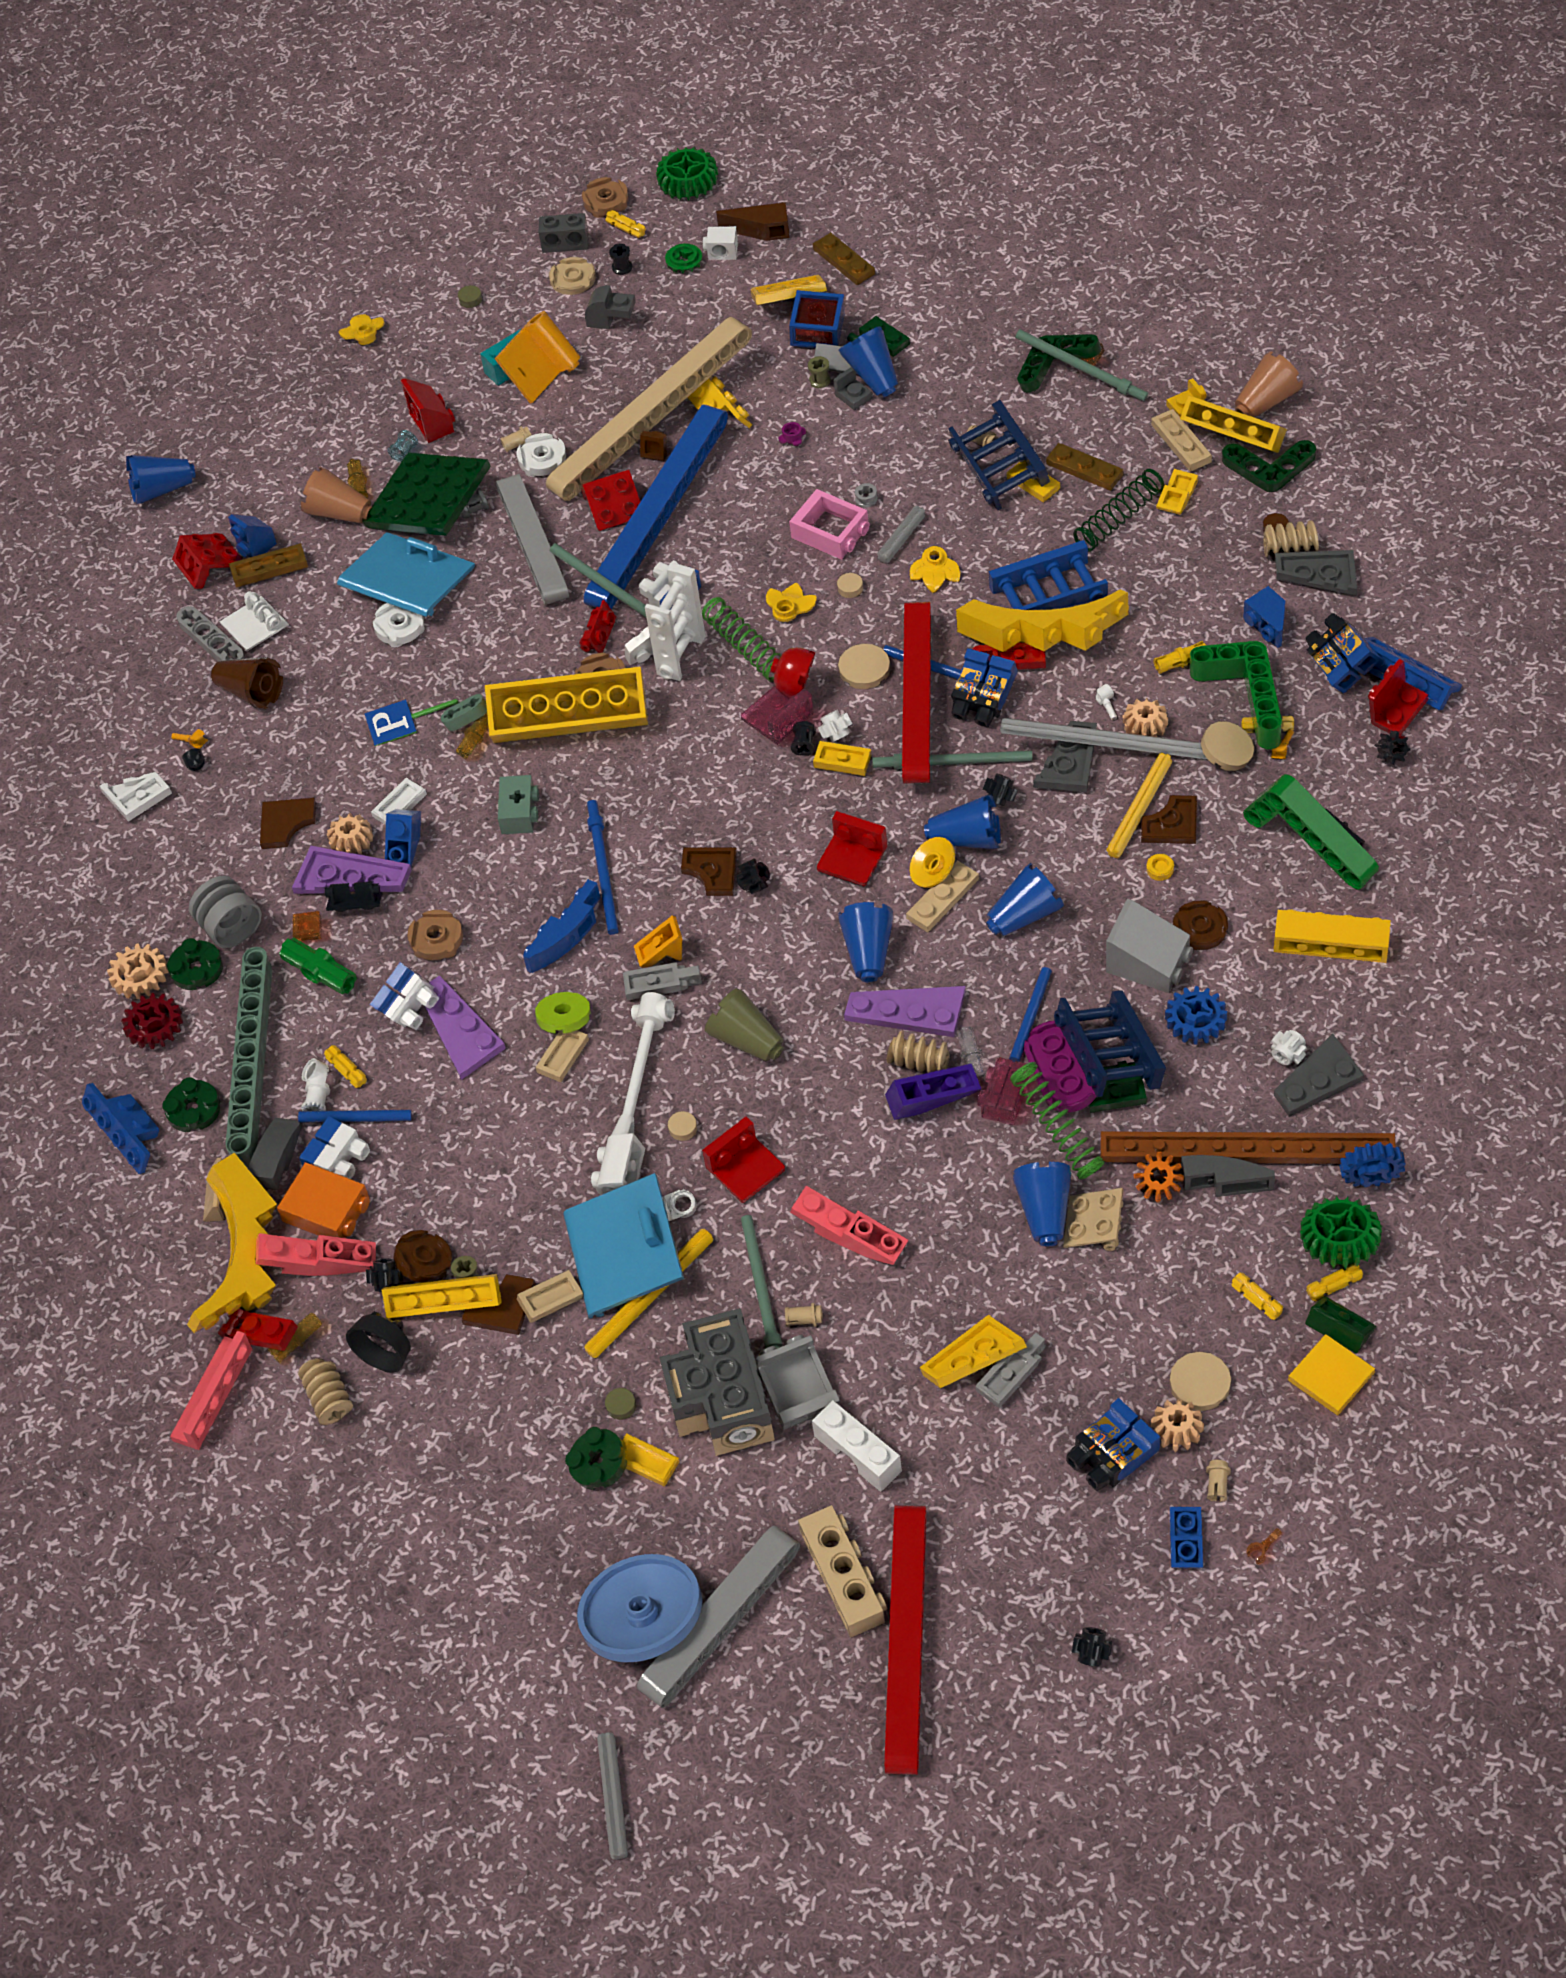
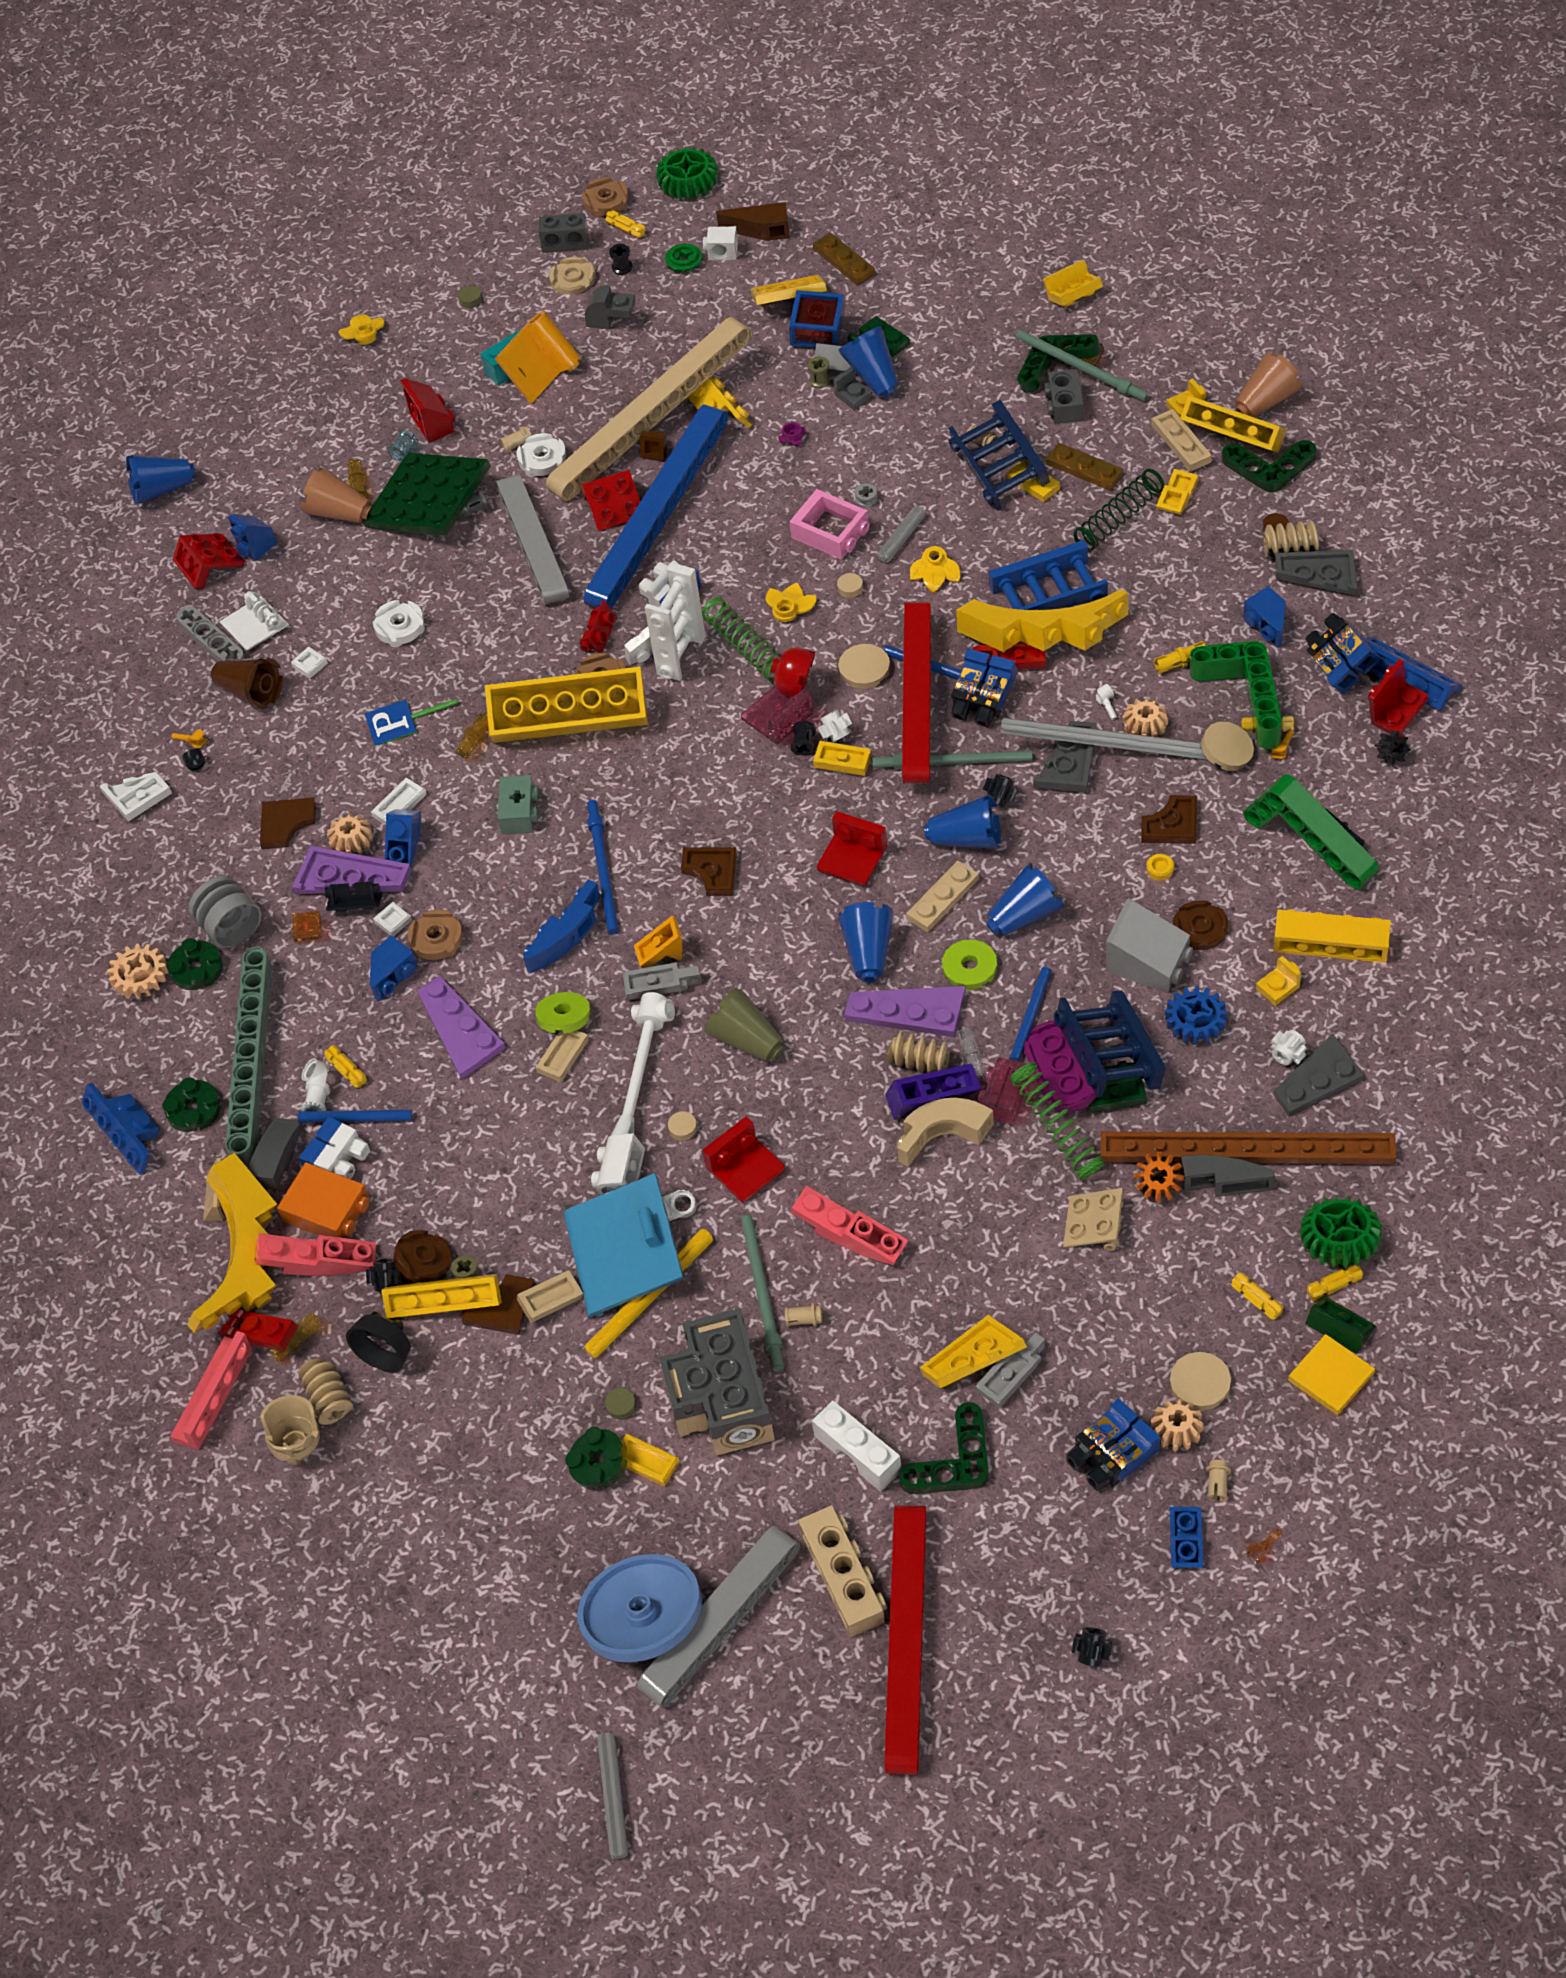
(152, 1021): dark red gear -> none
(268, 565): pearl gold plate -> none
(284, 1422): none -> tan helmet
(309, 662): none -> white tile
(318, 965): green piece -> none
(389, 966): none -> blue slope
(392, 919): none -> white tile
(400, 1008): white hips -> none
(405, 573): dark azure container -> none
(464, 712): sand green beam -> none
(598, 578): sand green bar -> none
(753, 876): black gear -> none
(795, 1381): light grey panel -> none
(932, 862): yellow dish -> none
(943, 1117): none -> tan arch
(959, 1467): none -> dark green beam
(969, 951): none -> lime tile
(1044, 1199): blue cone -> none
(1065, 396): none -> dark grey brick
(1071, 284): none -> yellow bracket
(1139, 805): yellow axle -> none
(1280, 981): none -> yellow bracket
(1372, 1165): blue gear -> none

